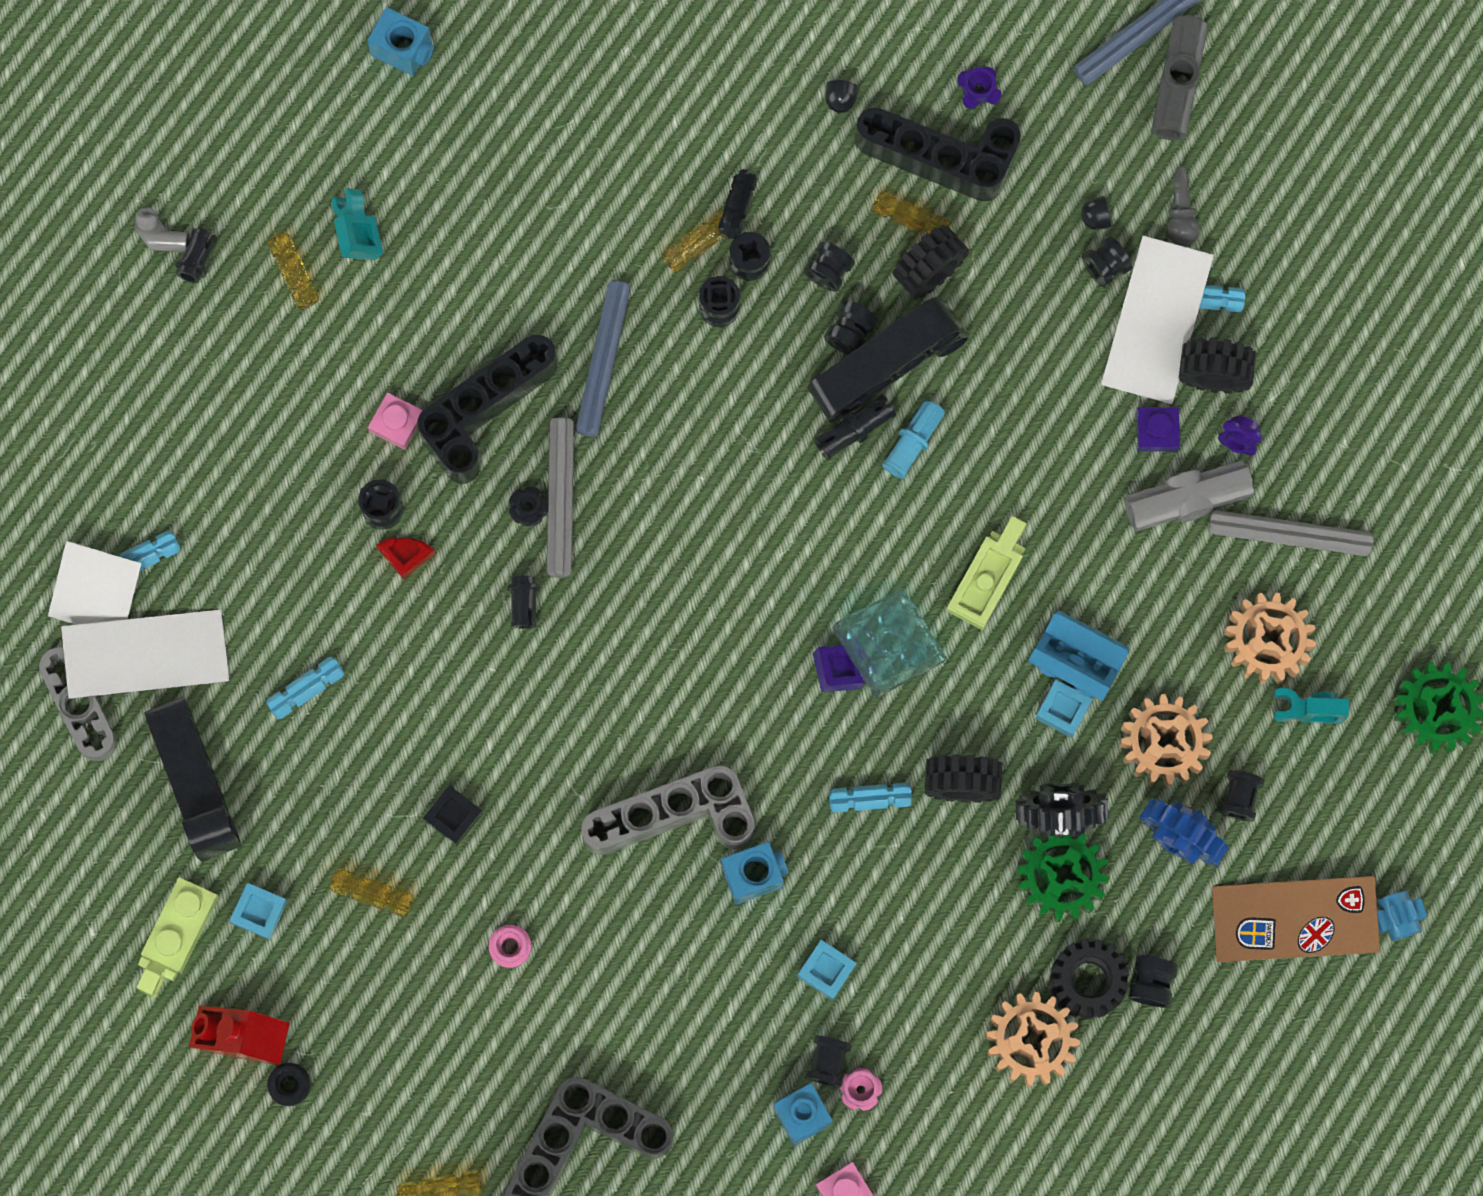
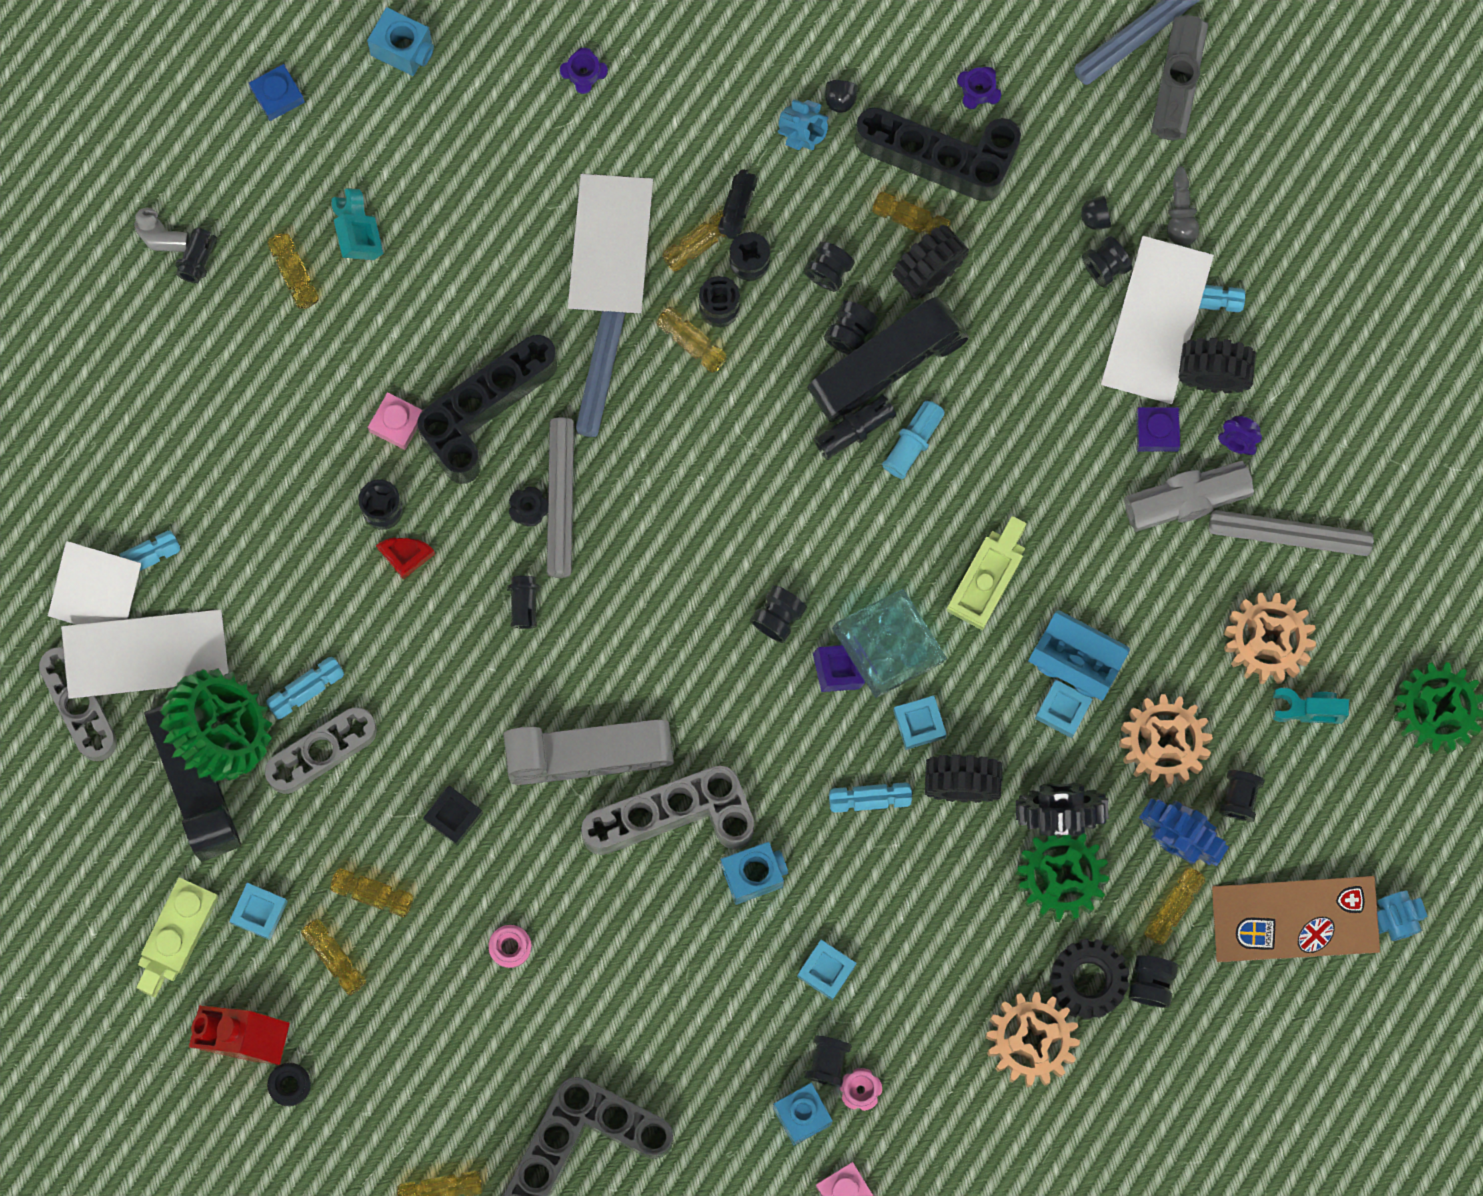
(202, 702): none -> green gear
(276, 92): none -> blue plate
(288, 756): none -> light grey beam
(333, 957): none -> clear yellow axle
(583, 59): none -> dark purple plate
(586, 752): none -> light grey beam
(610, 243): none -> white sticker
(691, 339): none -> clear yellow axle
(780, 611): none -> black wheel
(803, 124): none -> dark azure gear
(919, 722): none -> medium azure plate
(1175, 906): none -> clear yellow axle

